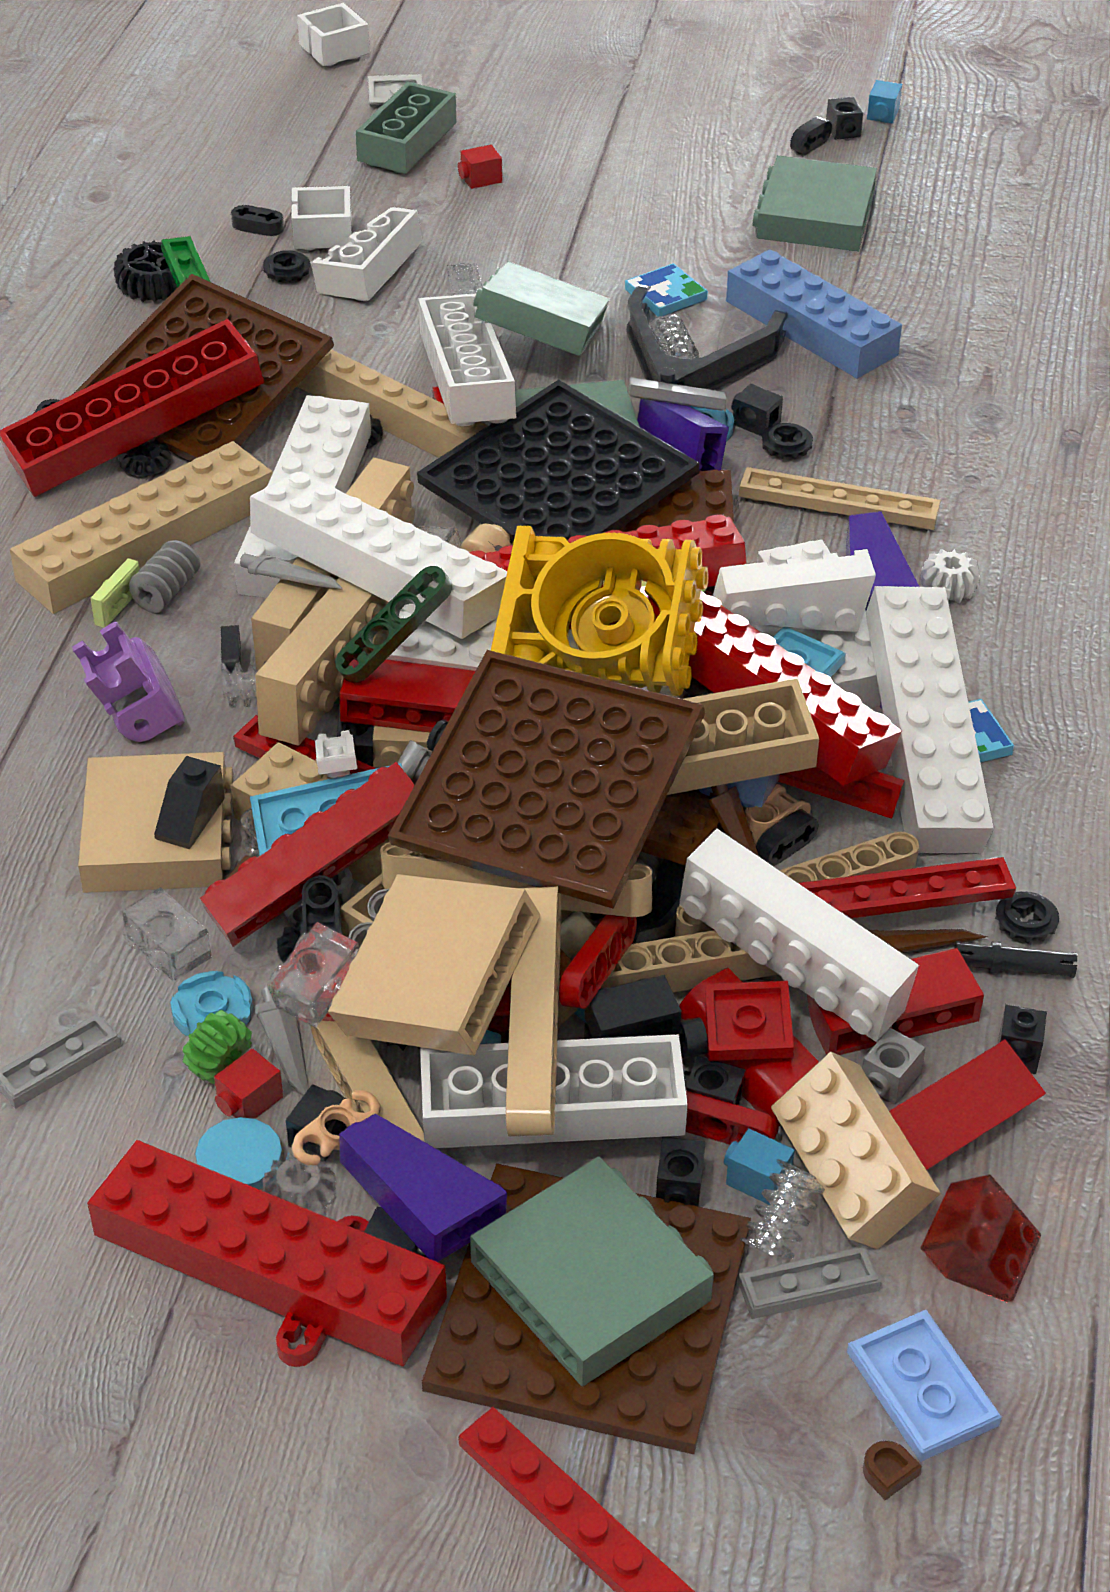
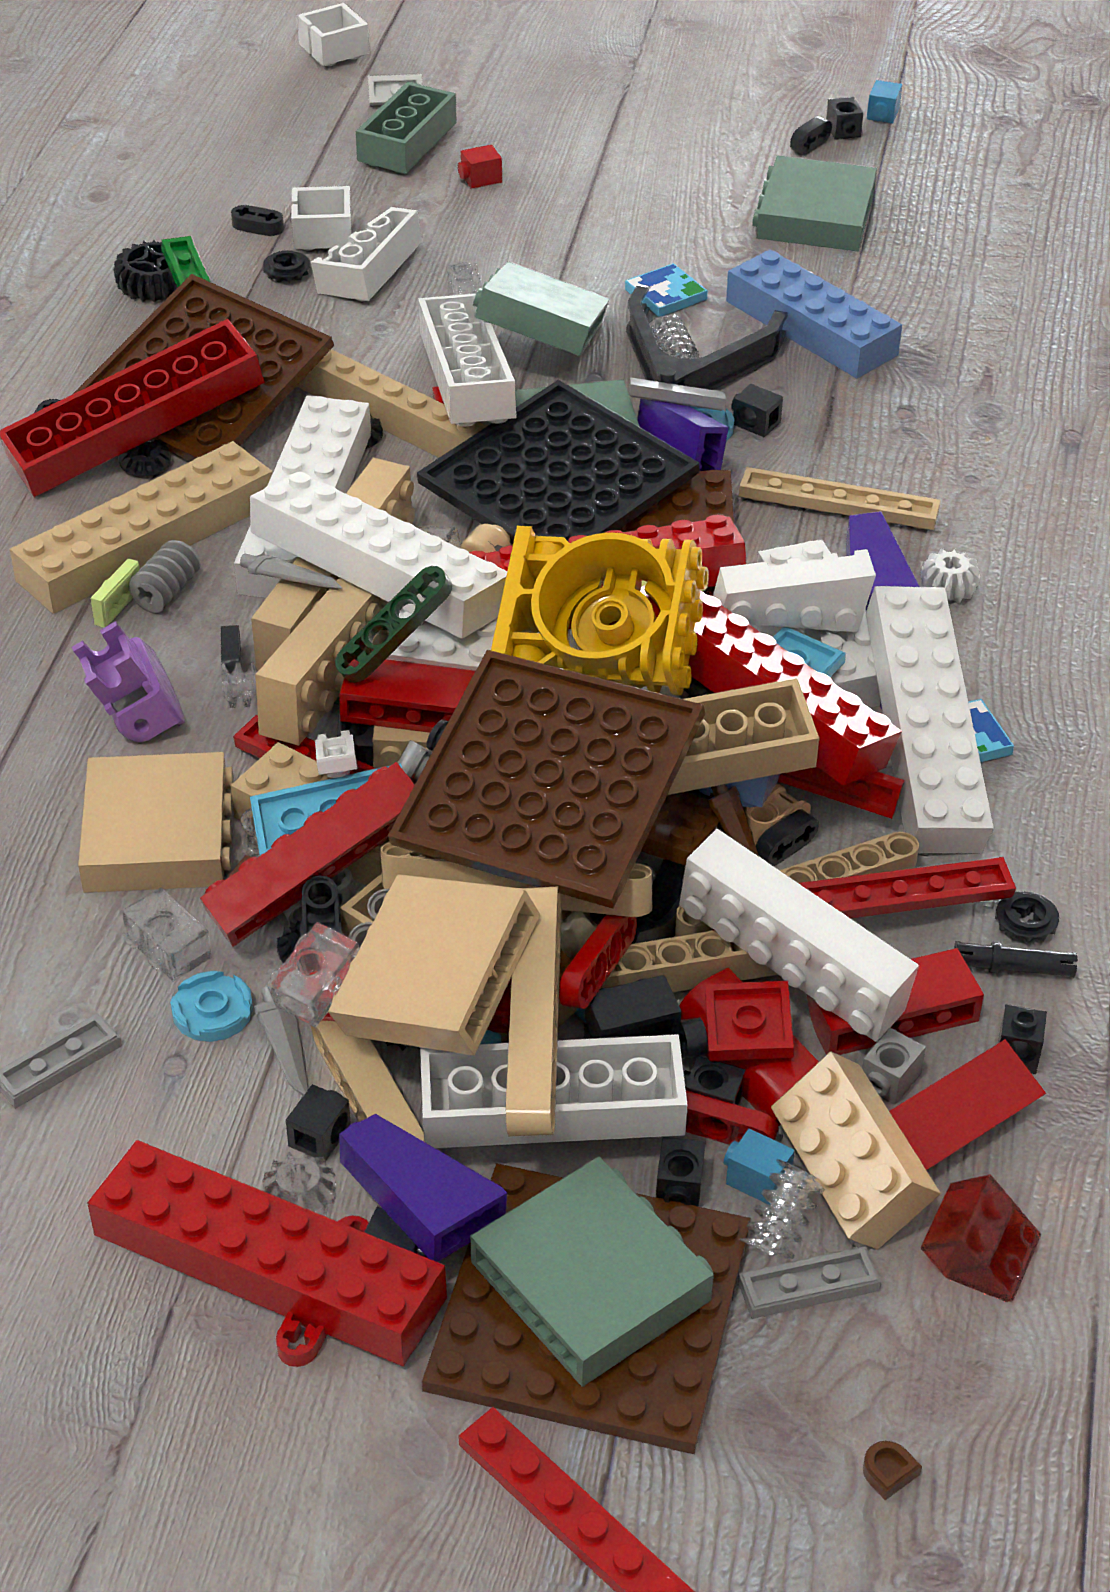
(189, 802): black slope -> none
(216, 1044): bright green gear -> none
(240, 1150): medium azure tile -> none
(248, 1086): red brick -> none
(316, 1130): light nougat piece -> none
(779, 438): black gear -> none
(922, 939): reddish brown bar -> none
(923, 1385): light blue tile -> none

